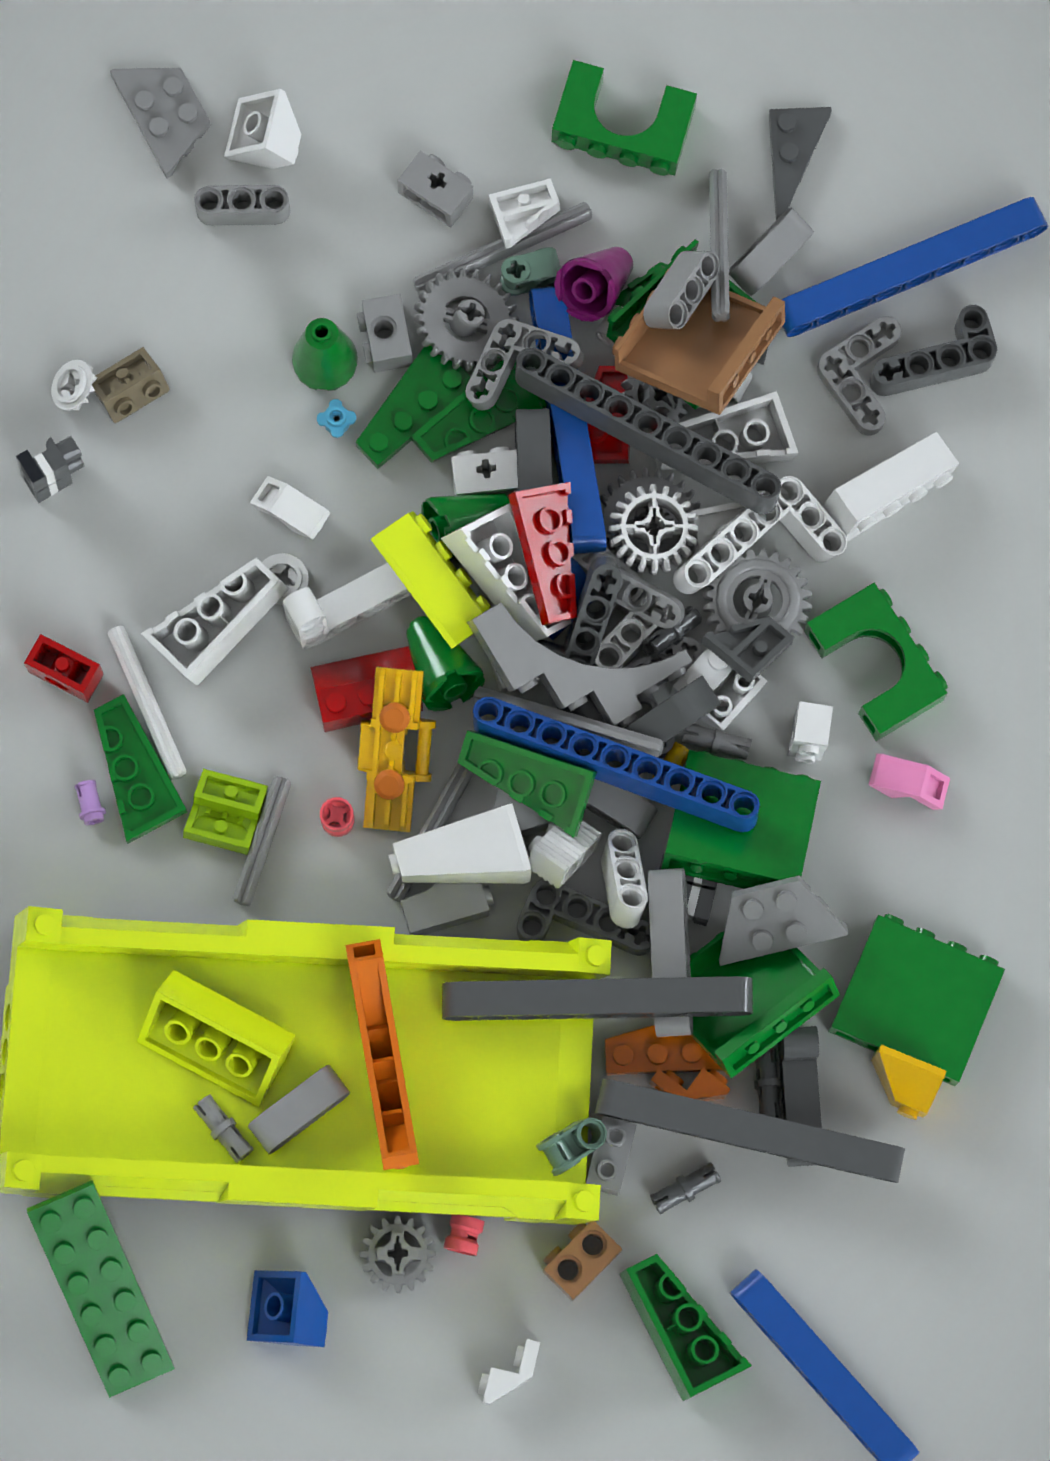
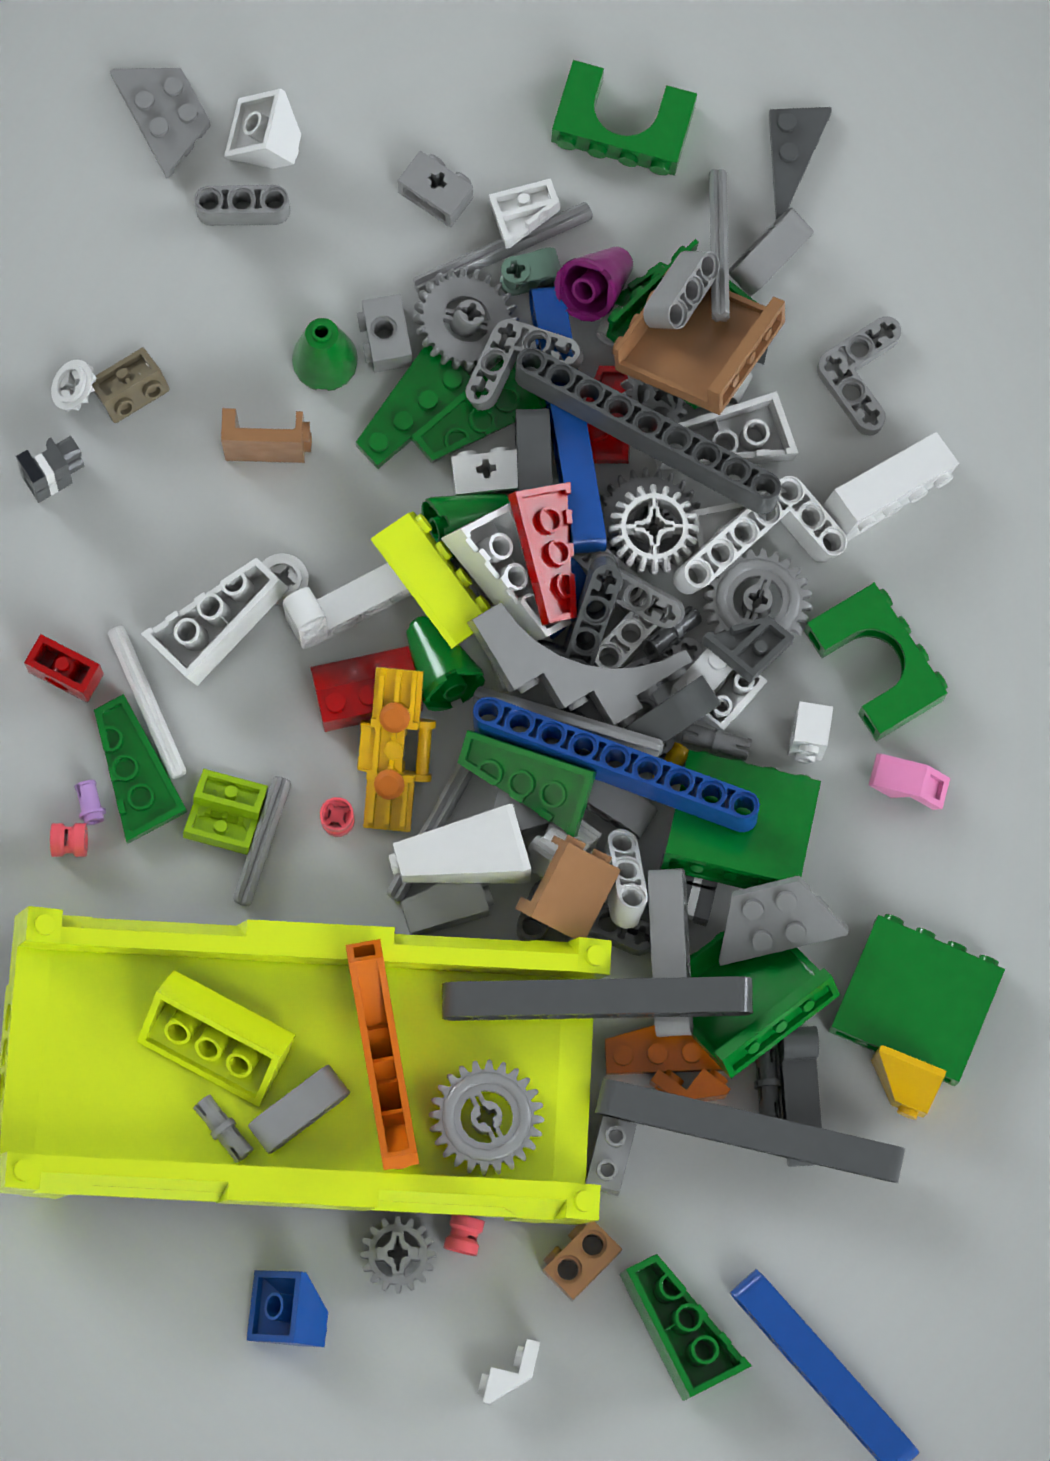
(76, 841): none -> coral wheel
(100, 1288): green plate -> none
(264, 443): none -> medium nougat panel
(290, 507): white slope -> none
(338, 427): medium azure plate -> none
(501, 1148): none -> light grey gear
(567, 1147): sand green piece -> none
(571, 889): none -> medium nougat panel
(685, 1188): dark grey pin -> none
(912, 266): blue beam -> none
(930, 358): dark grey beam -> none

